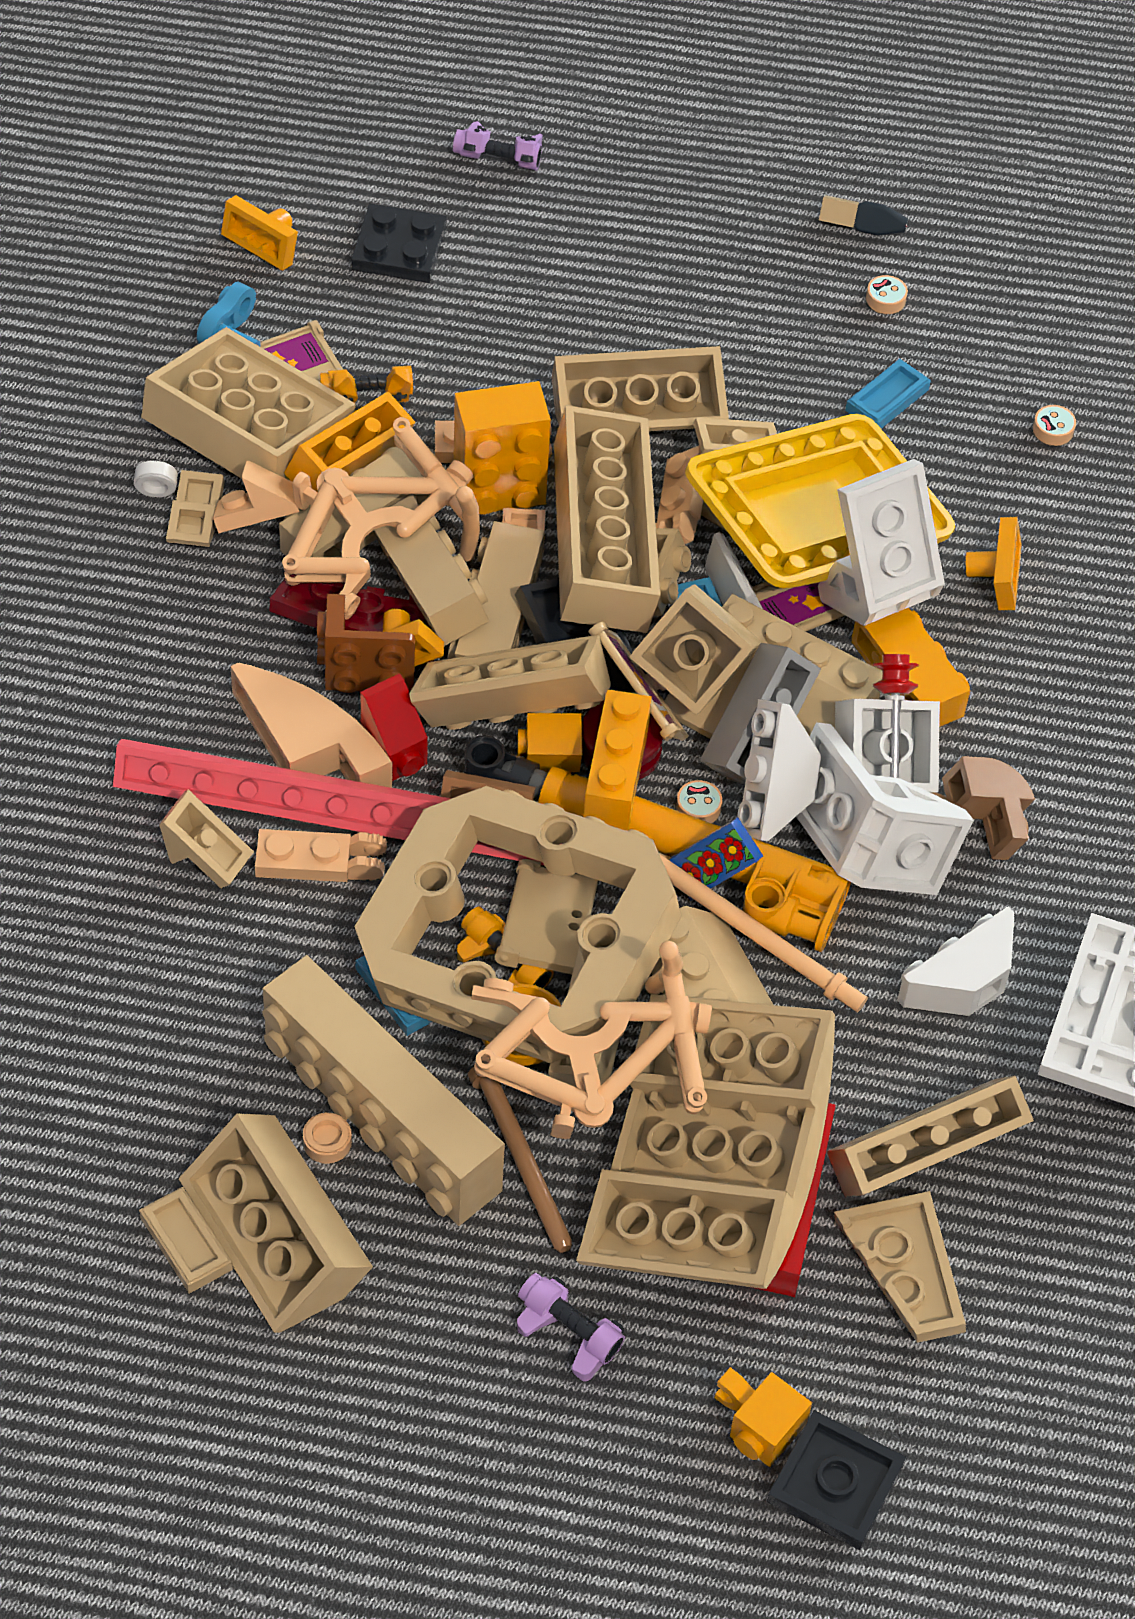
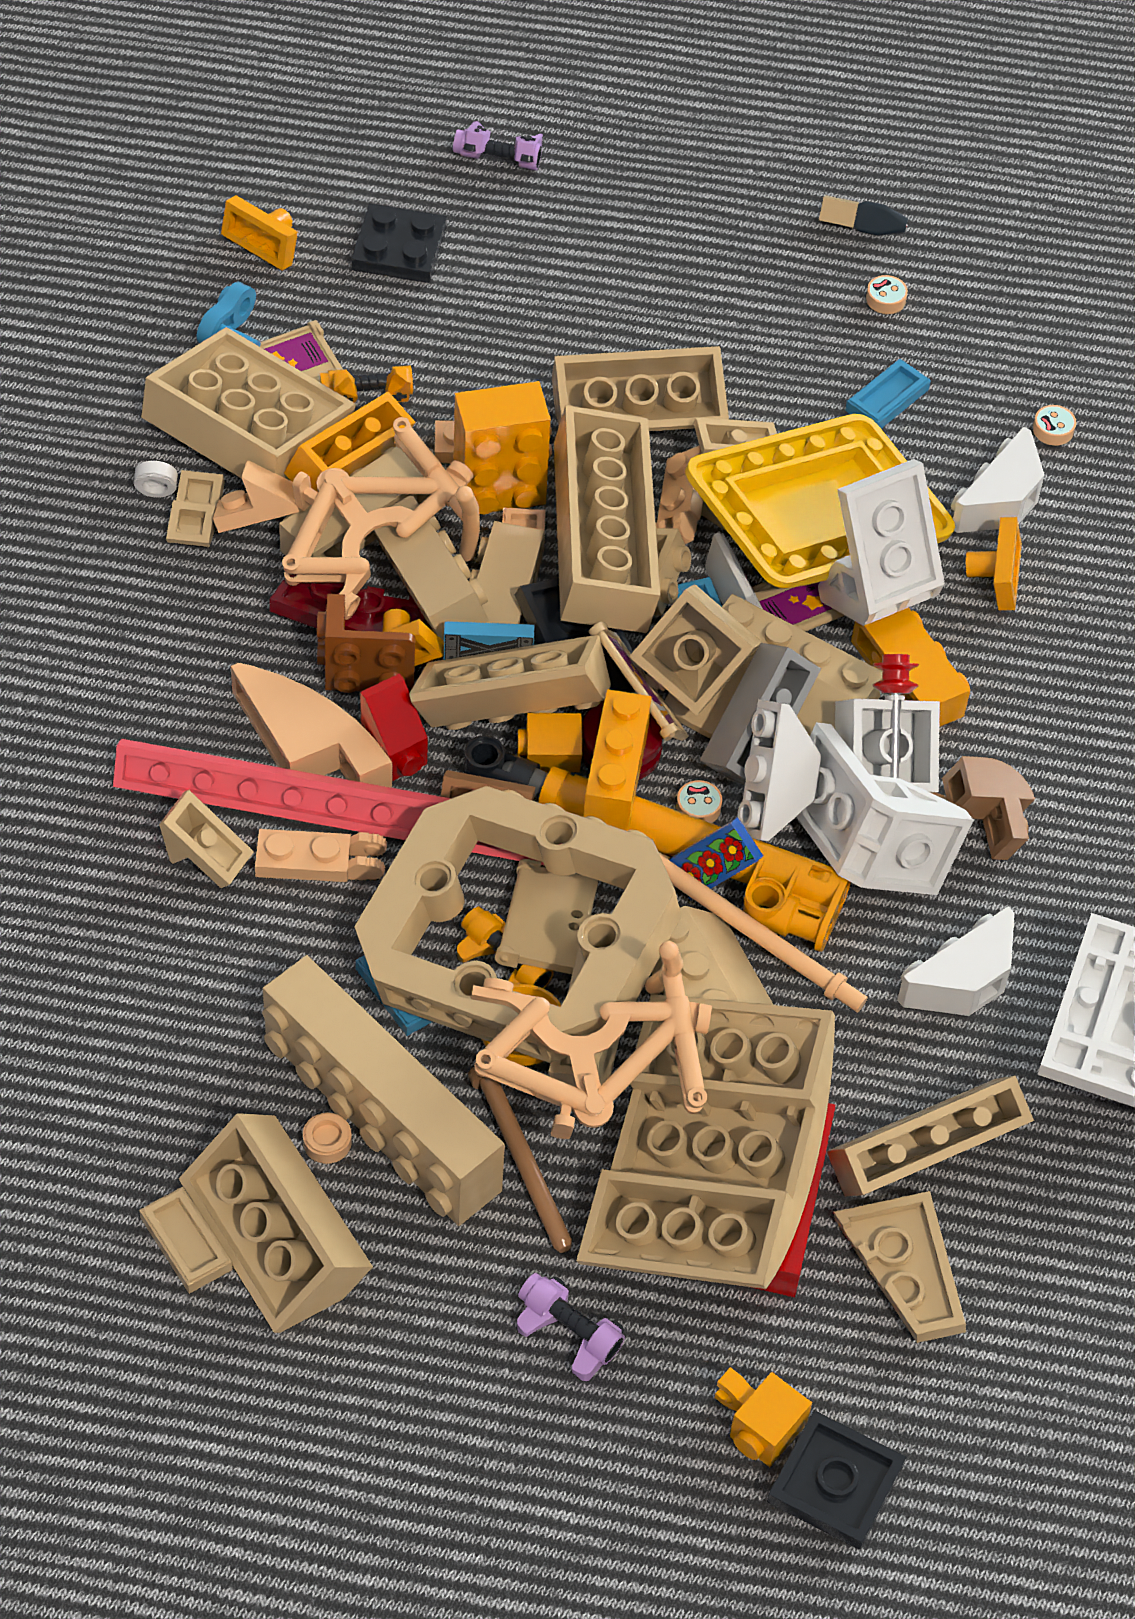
(478, 638): none -> tile
(1002, 488): none -> white slope

